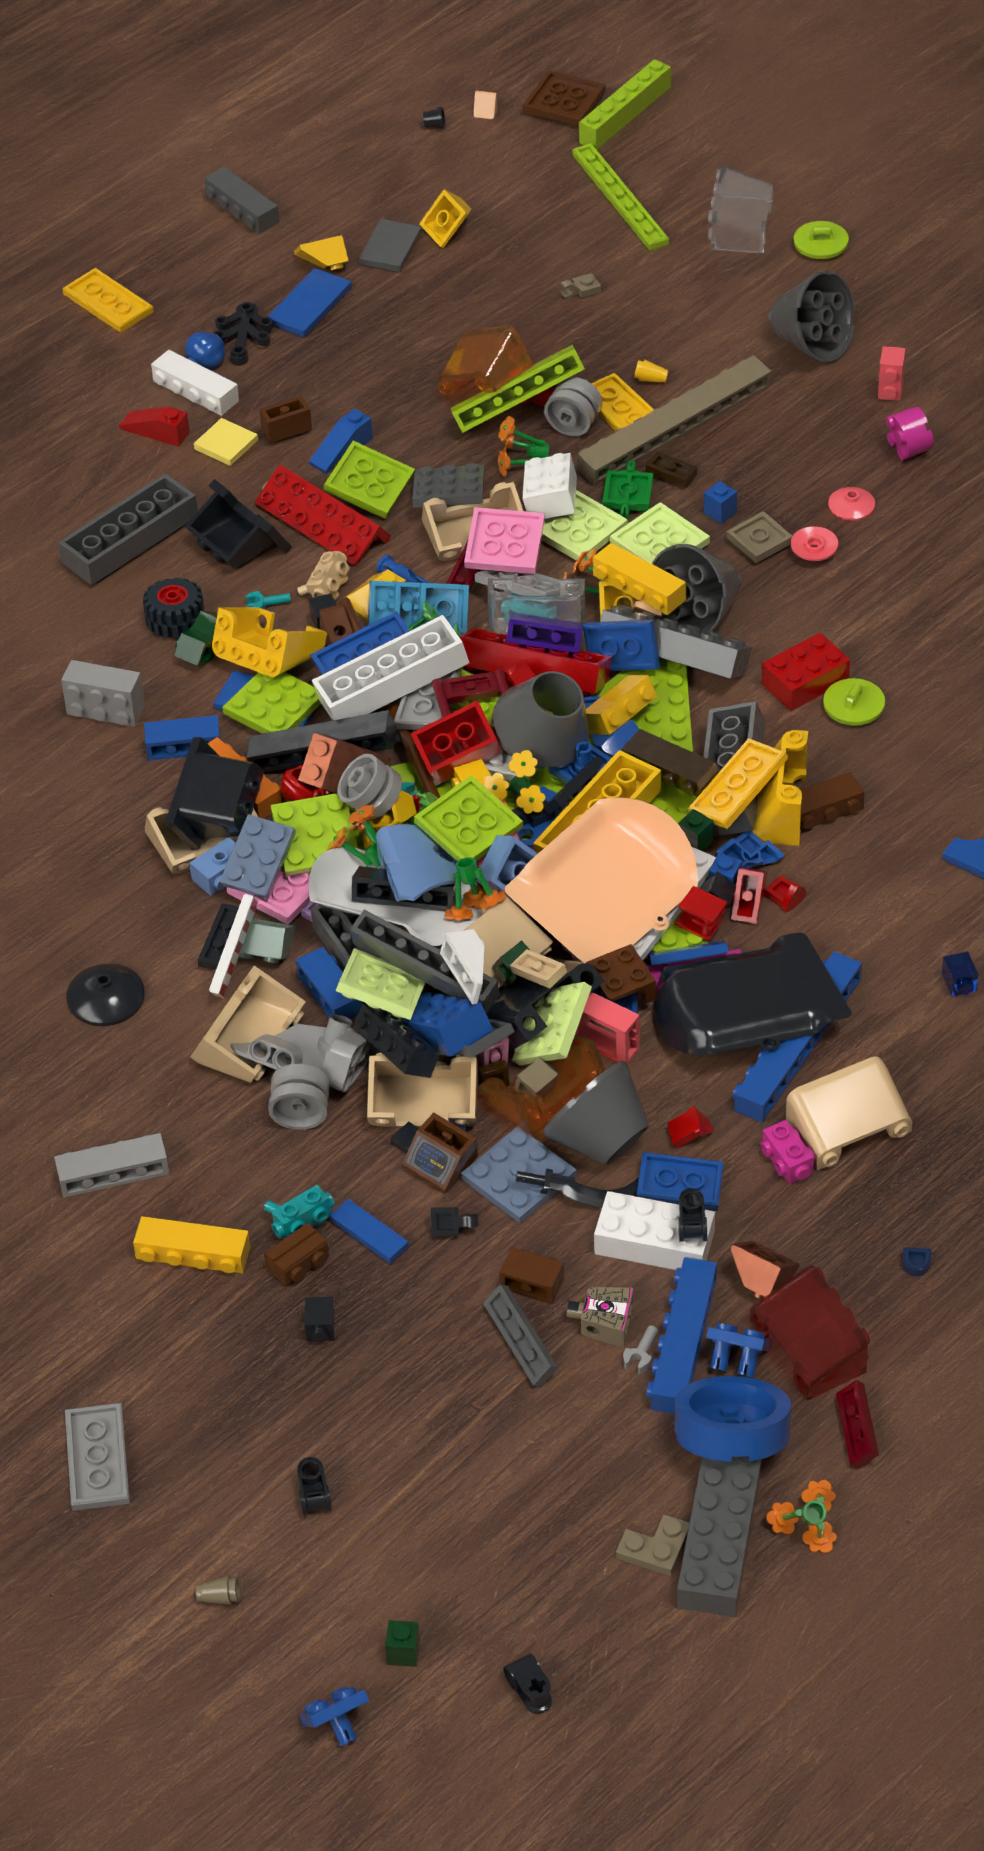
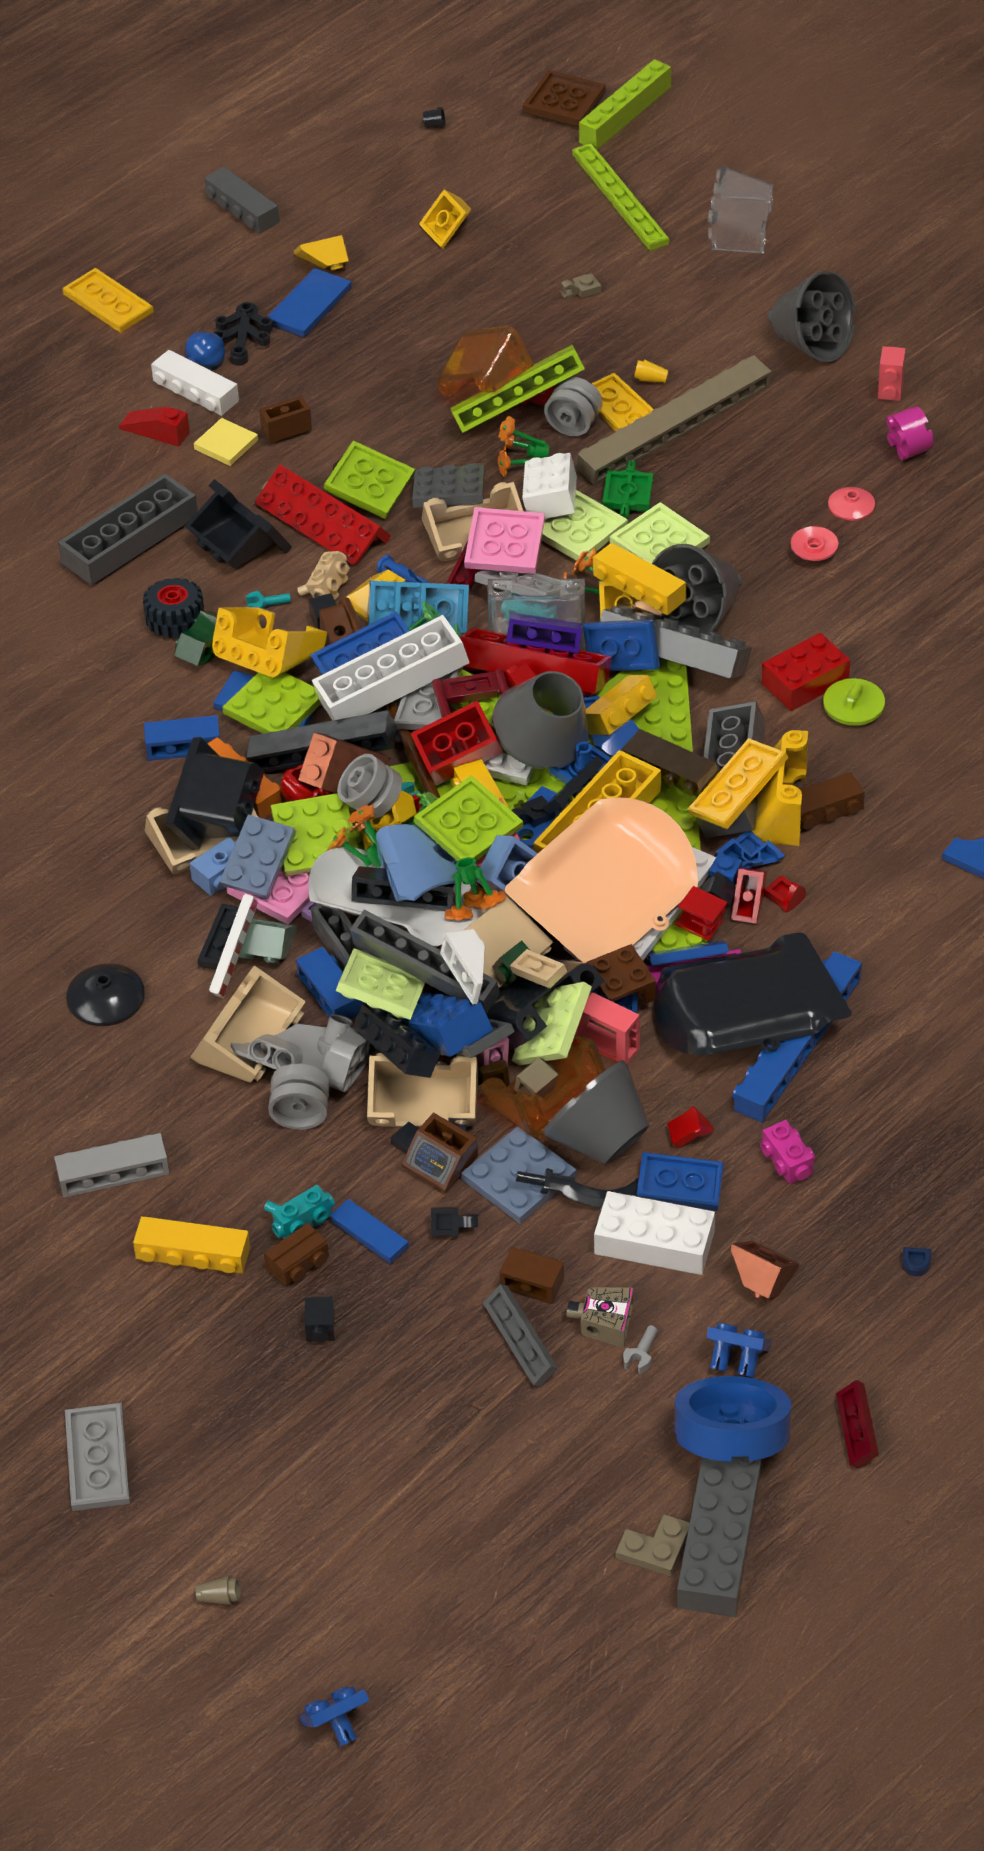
(103, 693): light grey brick -> none
(313, 1490): black piece -> none
(352, 427): blue slope -> none
(390, 245): dark grey tile -> none
(402, 1643): dark green brick -> none
(485, 105): light nougat slope -> none
(529, 795): yellow plant -> none
(529, 1683): black piece -> none
(671, 469): dark brown plate -> none
(683, 1332): blue brick -> none
(692, 1220): black piece -> none
(697, 829): dark green brick -> none
(720, 502): blue brick -> none
(759, 537): dark tan plate -> none
(813, 1332): clear red windscreen -> none
(818, 1502): orange plant -> none
(821, 240): lime shield -> none
(847, 1109): tan windscreen -> none
(959, 974): clear blue brick -> none

